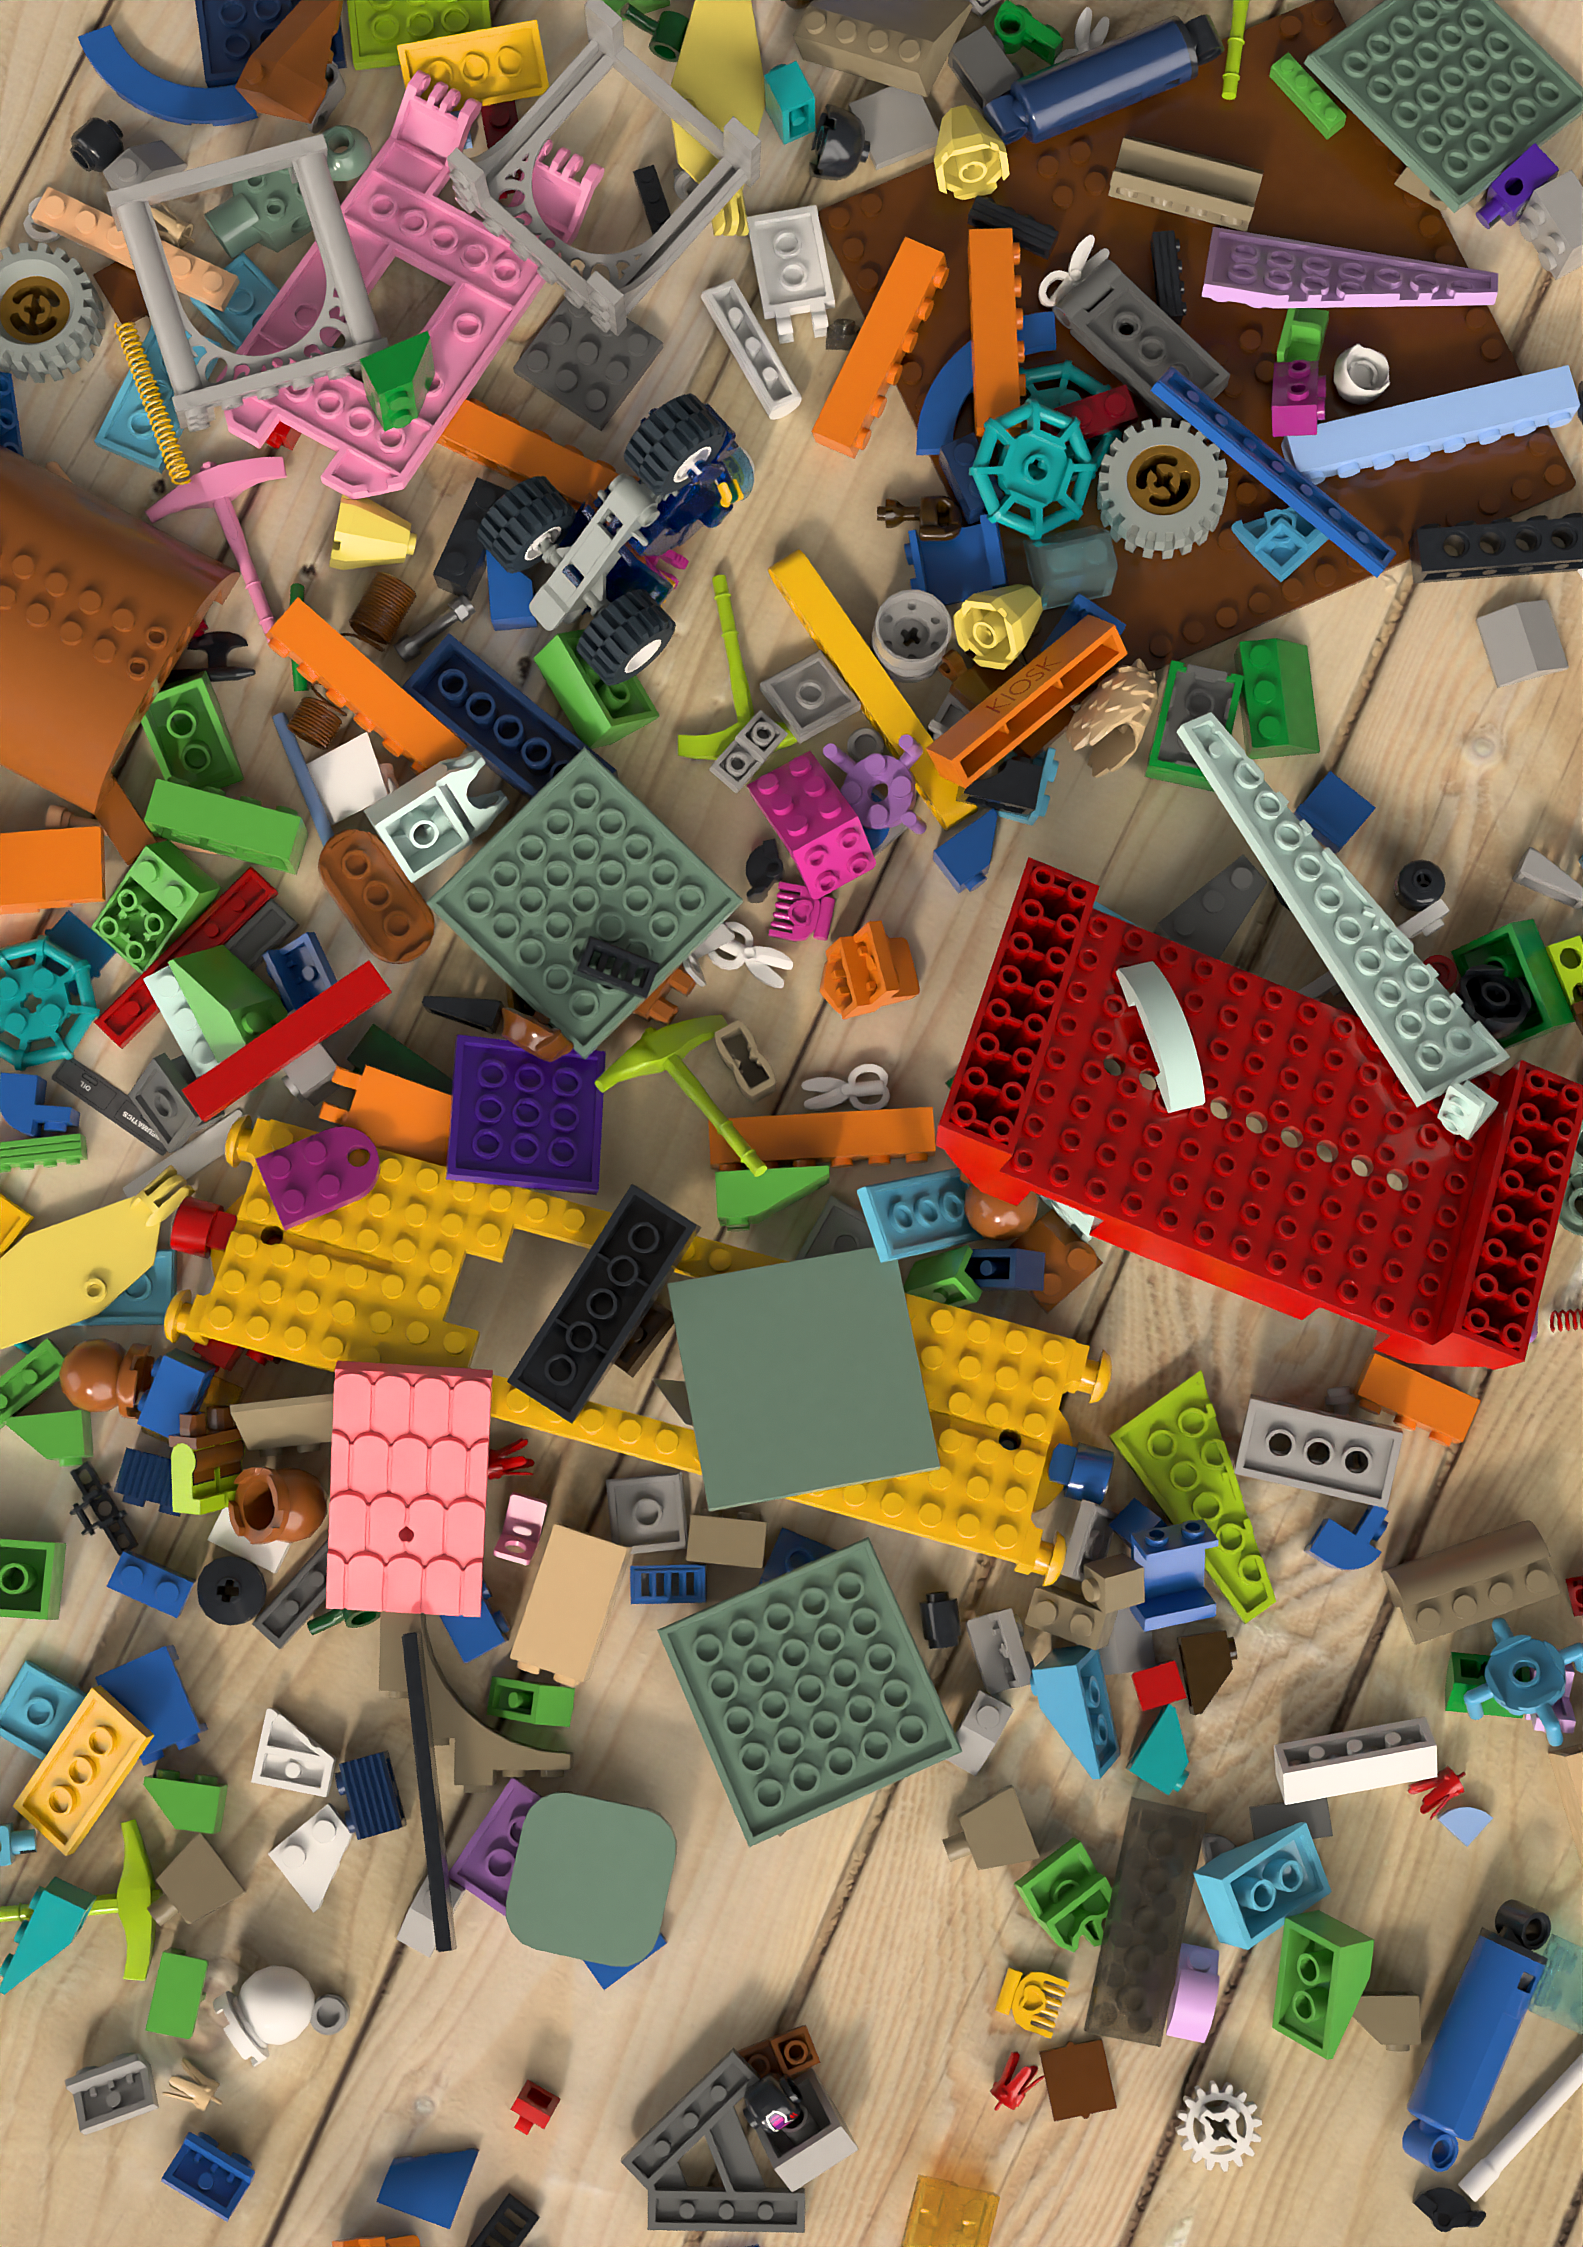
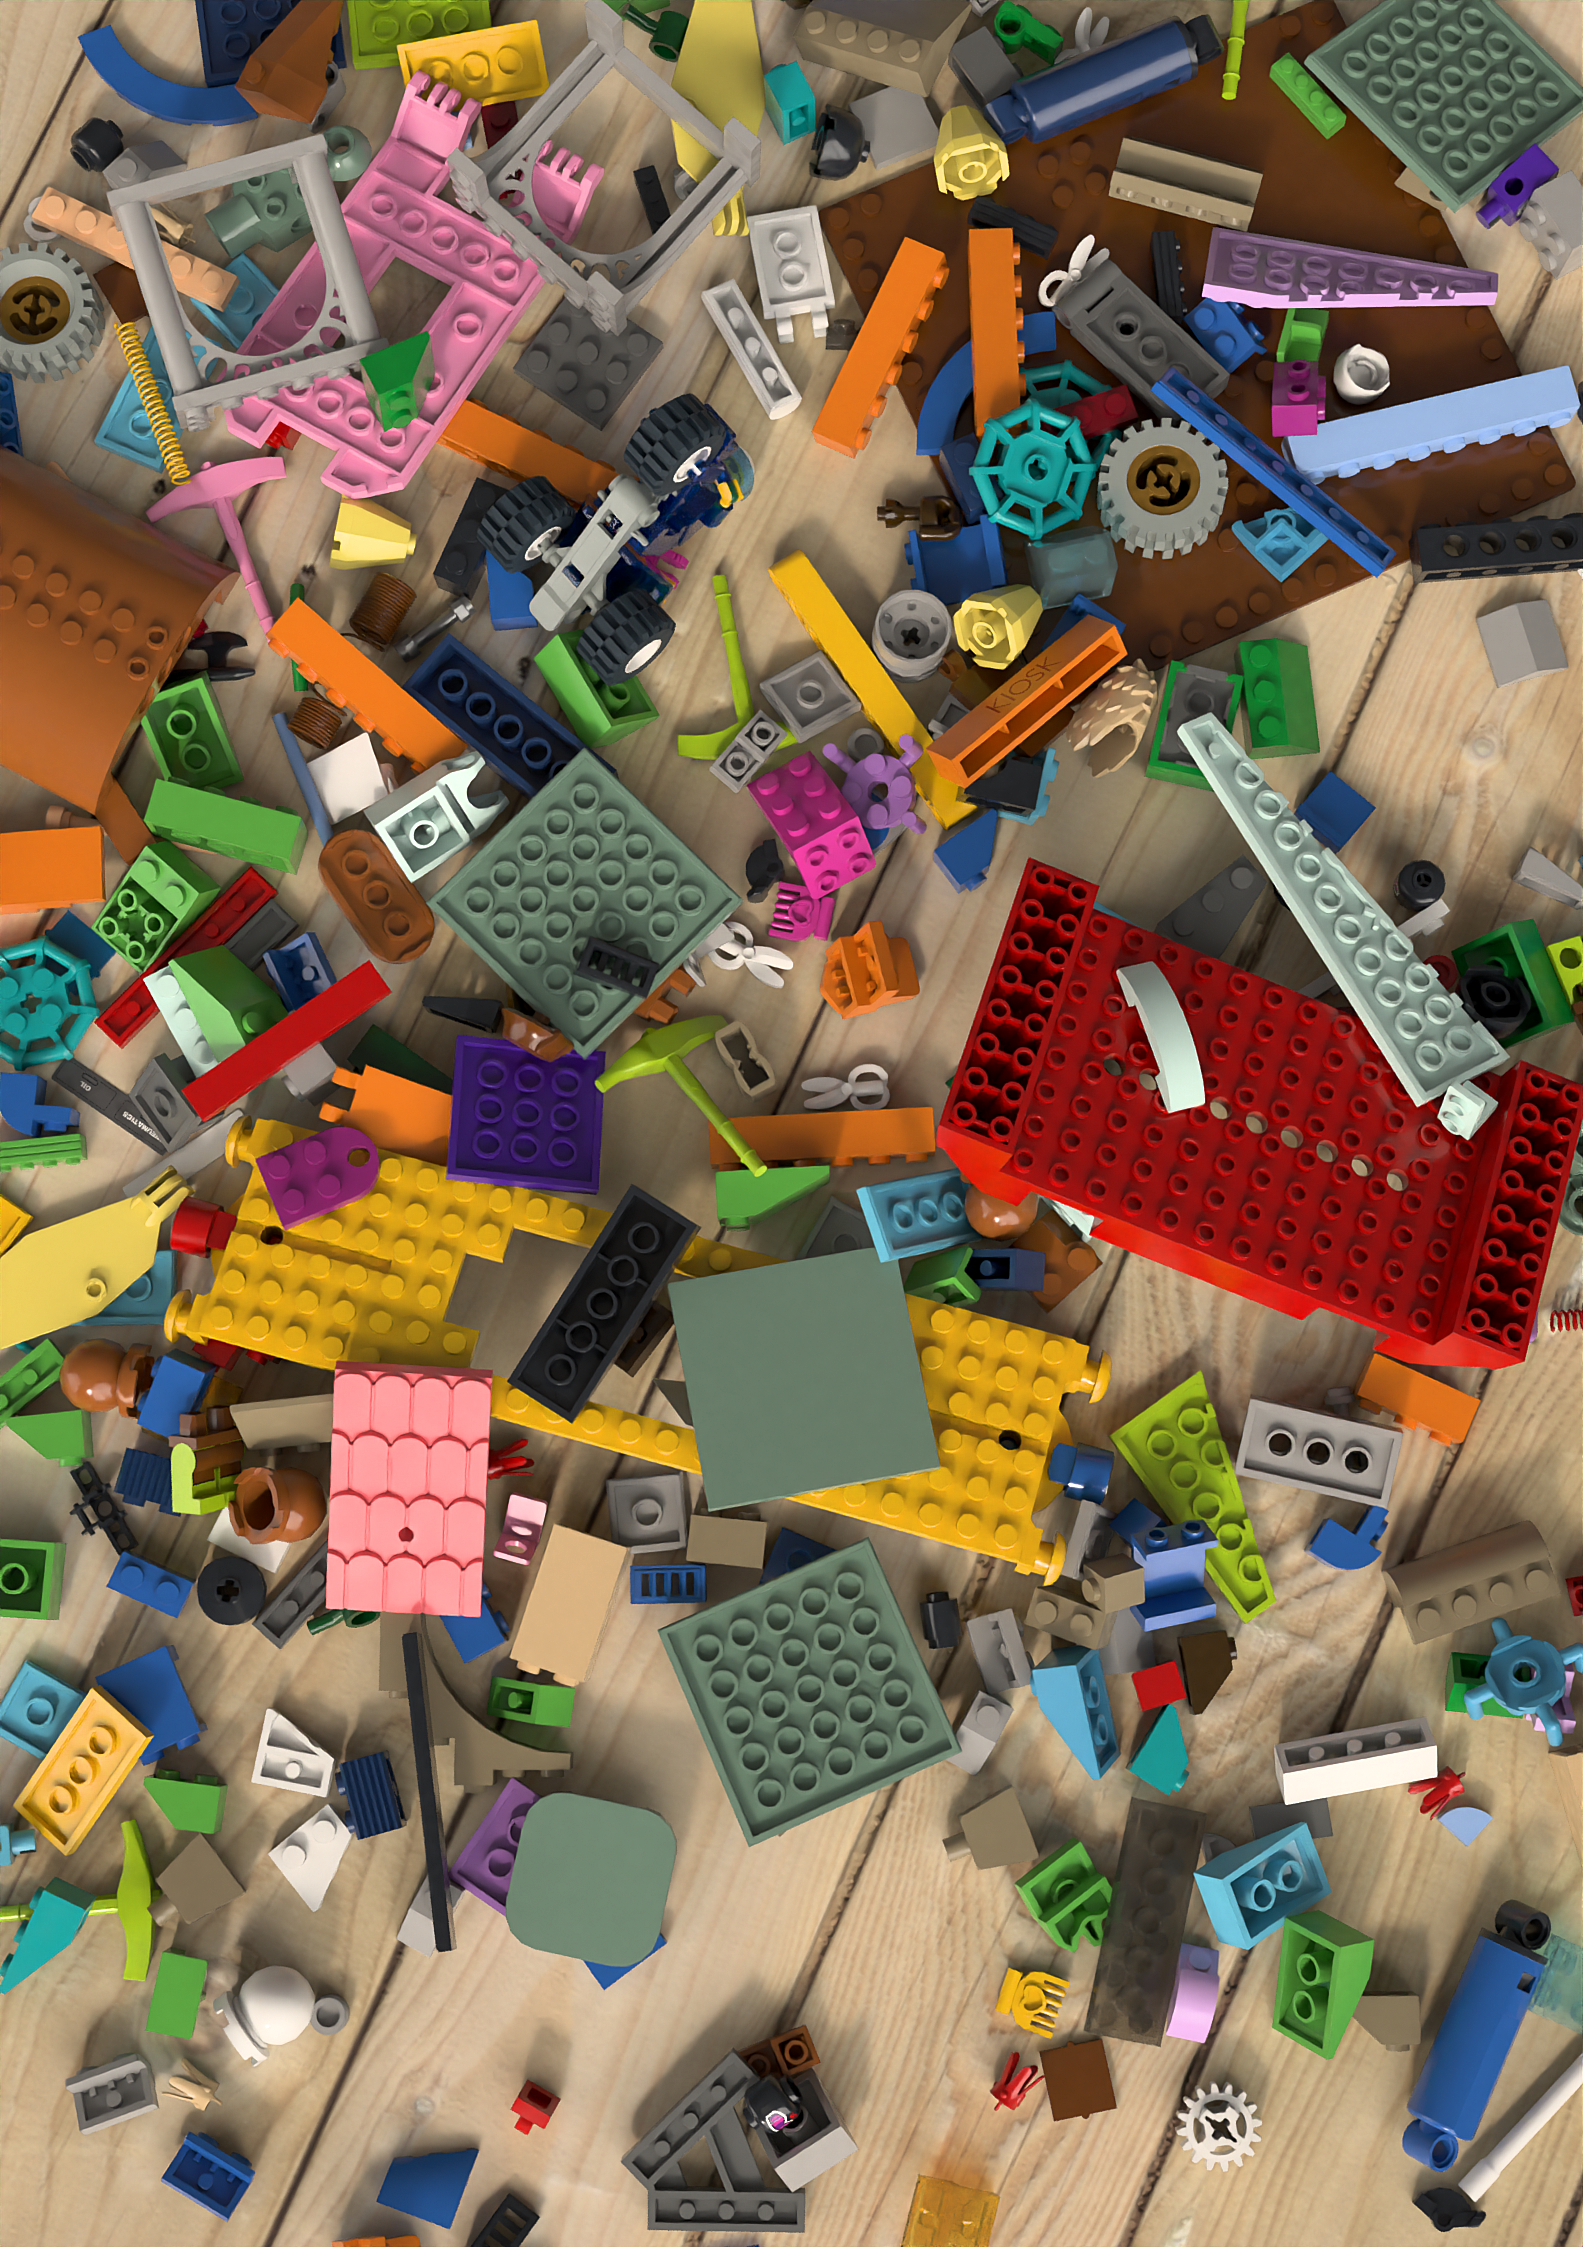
(1225, 332): none -> blue bracket

